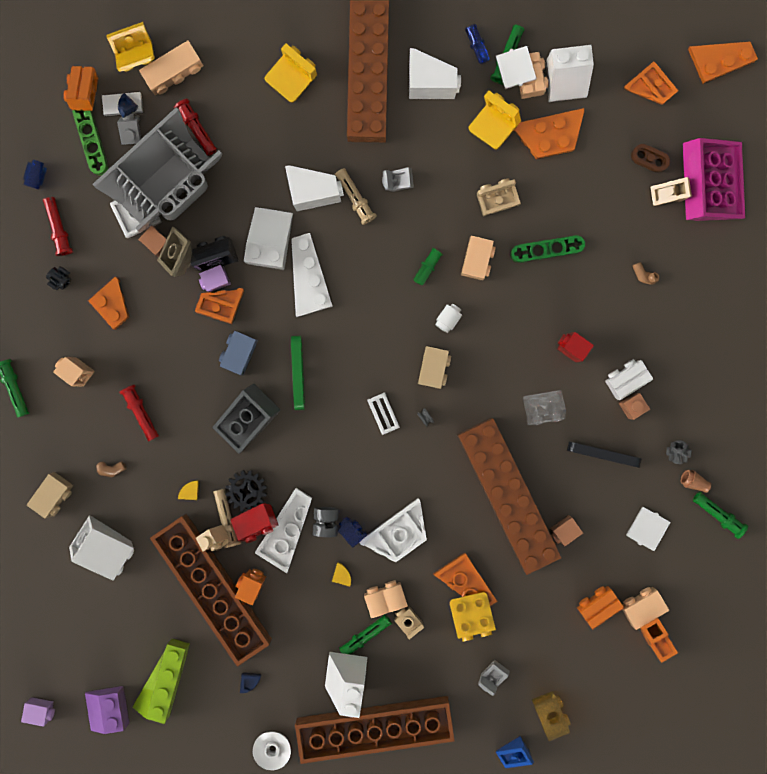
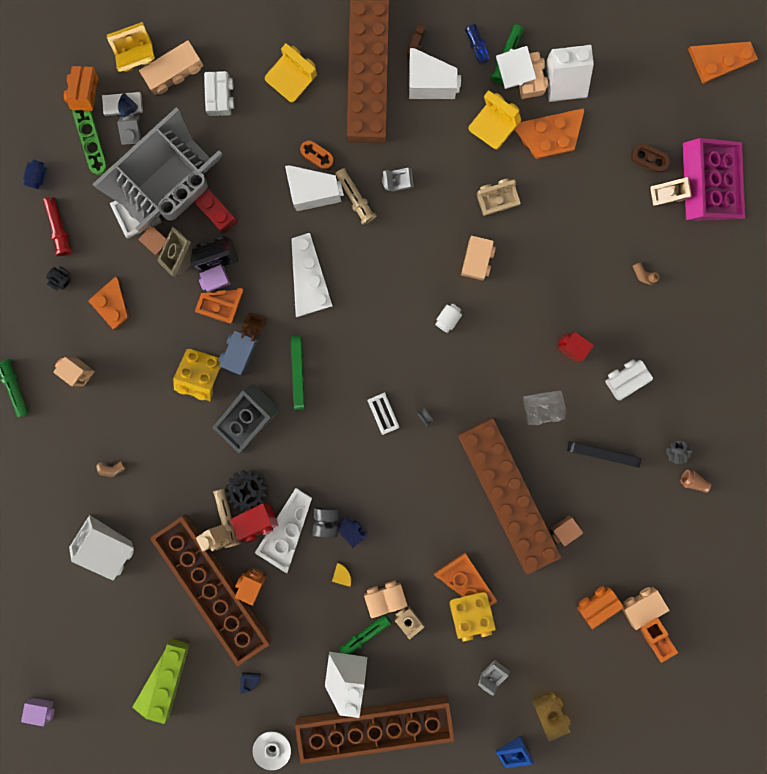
(50, 495): tan brick -> none
(107, 710): medium lavender slope -> none
(135, 404): red pin -> none
(190, 491): yellow tile -> none
(191, 119): red pin -> none
(197, 374): none -> yellow bracket
(216, 211): none -> red brick
(217, 93): none -> white brick
(253, 325): none -> reddish brown plate
(268, 238): white slope -> none
(319, 152): none -> orange beam
(399, 533): white wing -> none
(416, 40): none -> reddish brown plate
(427, 266): green axle -> none
(434, 367): tan brick -> none
(547, 249): green beam -> none
(634, 406): nougat brick -> none
(648, 528): white piece -> none
(652, 85): orange wing -> none
(727, 519): green pin -> none

